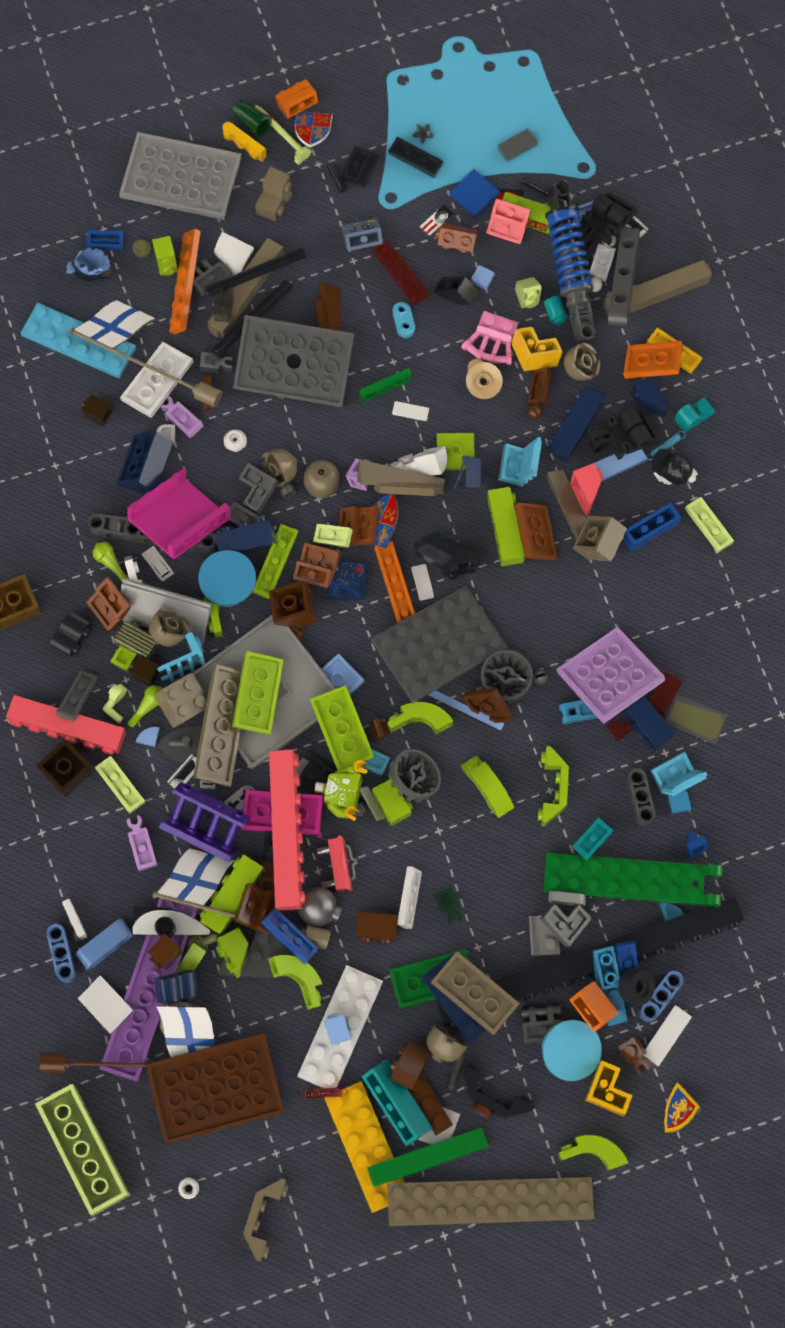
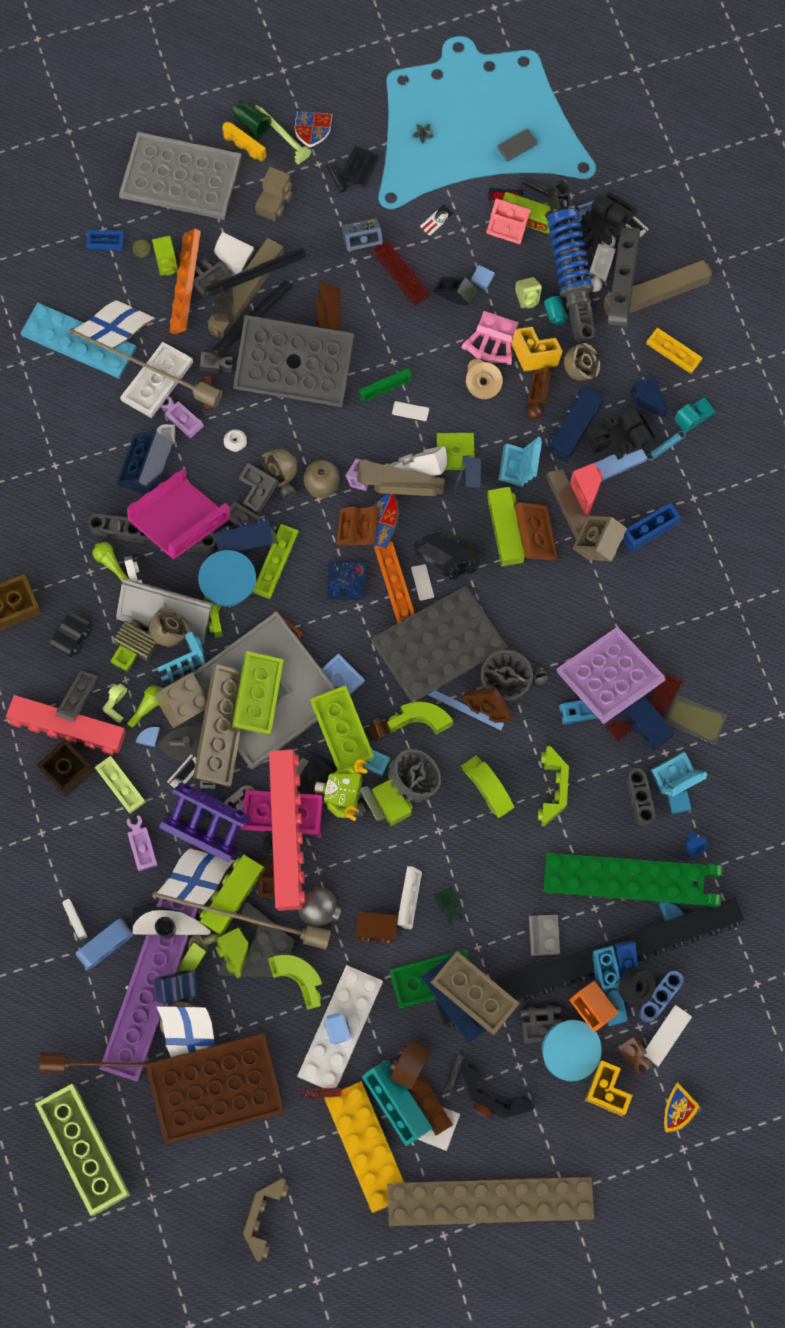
(57, 944): medium blue beam -> none
(90, 265): medium blue hair -> none
(96, 410): dark brown brick -> none
(105, 1004): white sticker -> none
(108, 604): dark orange slope -> none
(144, 670): dark brown brick -> none
(157, 563): white sticker -> none
(164, 952): reddish brown brick -> none
(184, 1183): white plate -> none
(255, 907): reddish brown slope -> none
(289, 935): blue tile -> none
(293, 605): reddish brown slope -> none
(296, 98): orange brick -> none
(317, 565): dark orange slope -> none
(332, 535): yellowish green plate -> none
(340, 864): coral piece -> none
(402, 319): medium azure plate -> none
(415, 157): black plate -> none
(427, 1157): green tile -> none
(444, 1045): dark tan cylinder -> none
(456, 237): dark orange brick -> none
(474, 193): blue tile -> none
(565, 927): dark grey plate -> none
(566, 898): light grey beam -> none
(592, 838): teal plate -> none
(596, 1145): lime arch -> none
(653, 359): orange plate -> none
(673, 468): black hair -> none
(709, 524): yellowish green plate -> none

